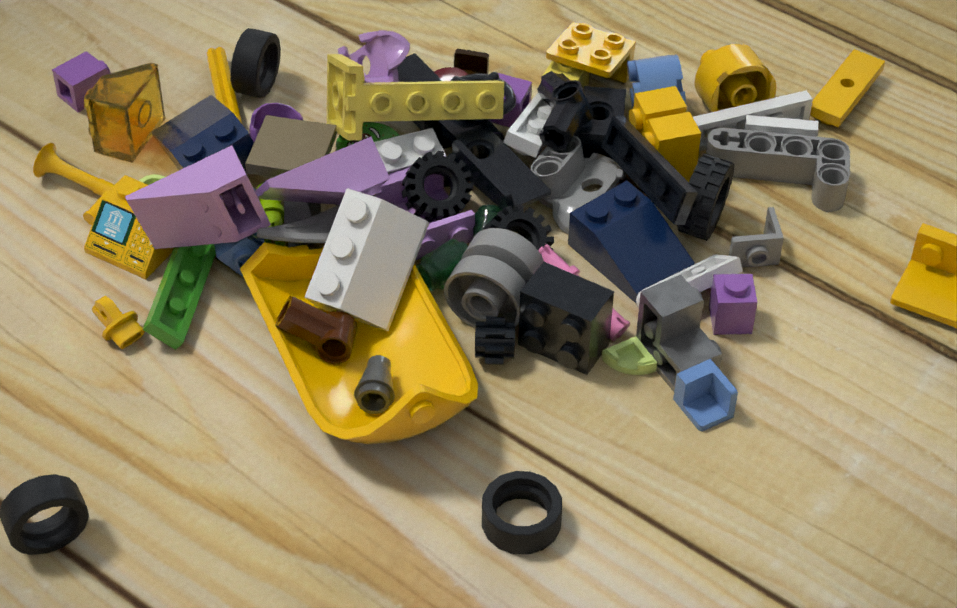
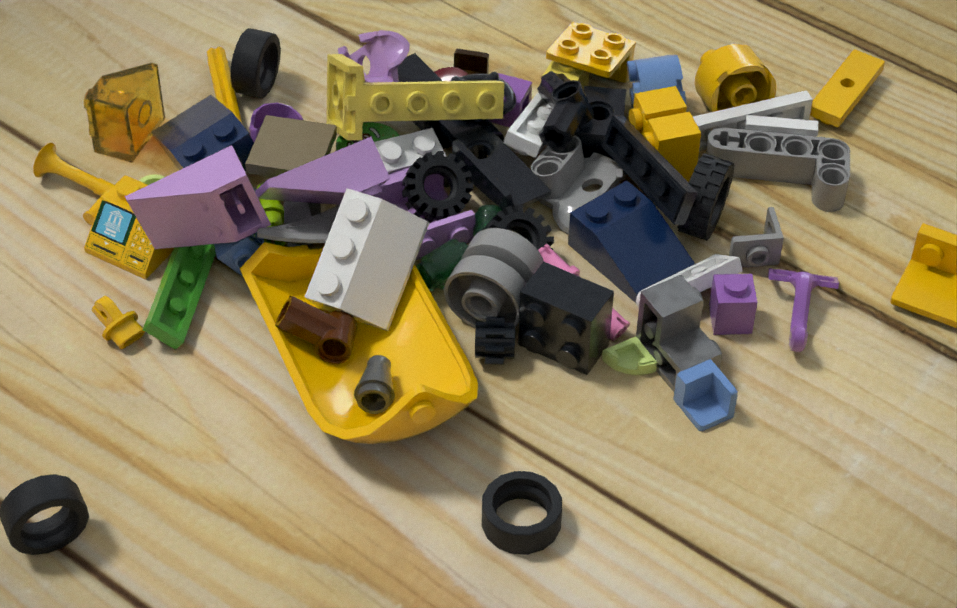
(77, 77): medium lavender brick -> none
(803, 284): none -> medium lavender piece

